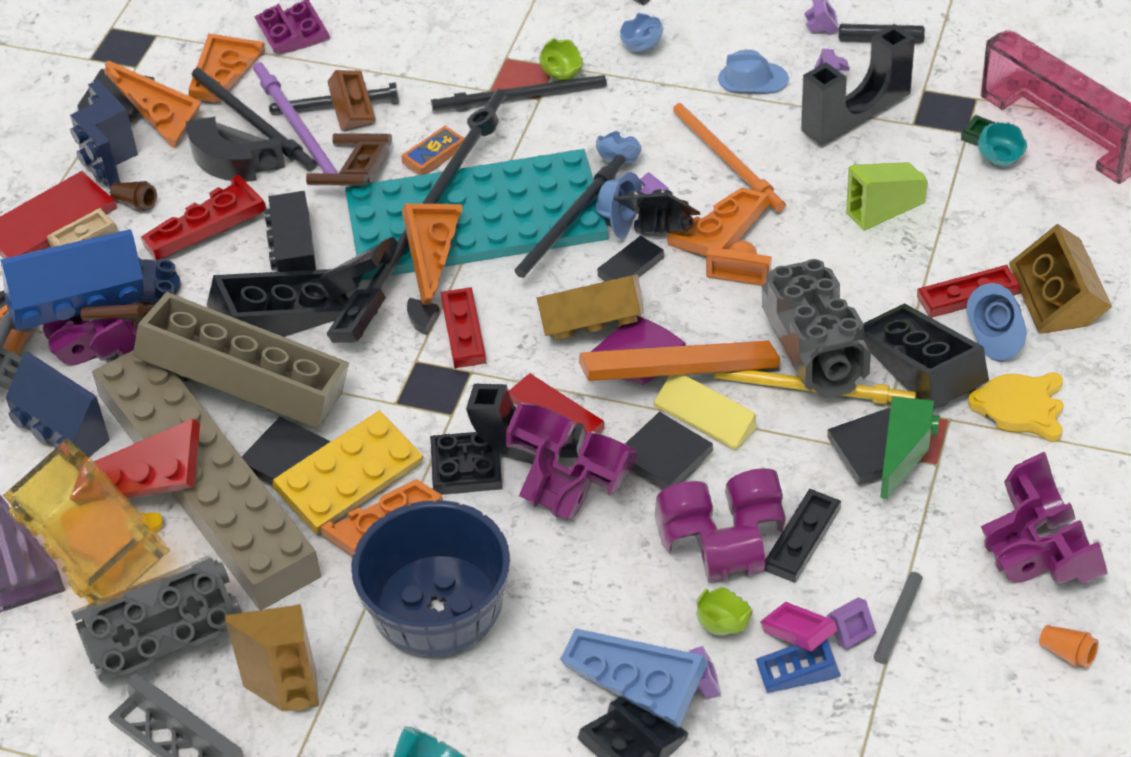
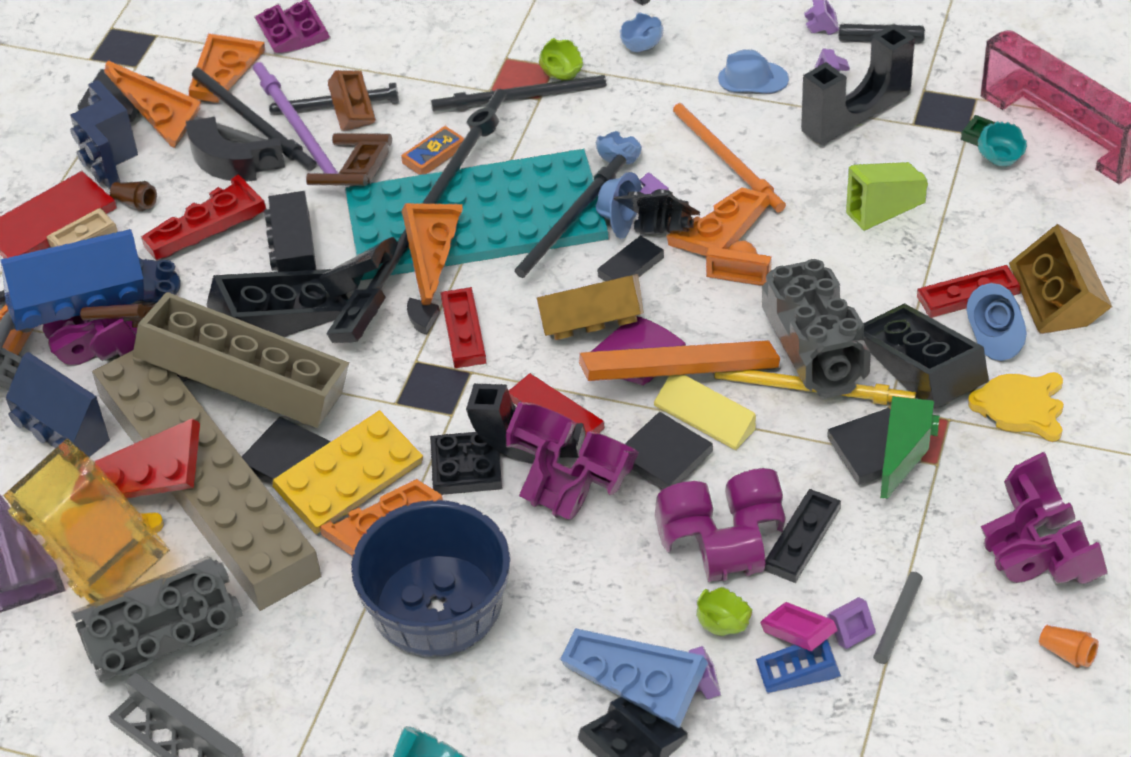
(275, 656): pearl gold slope -> none

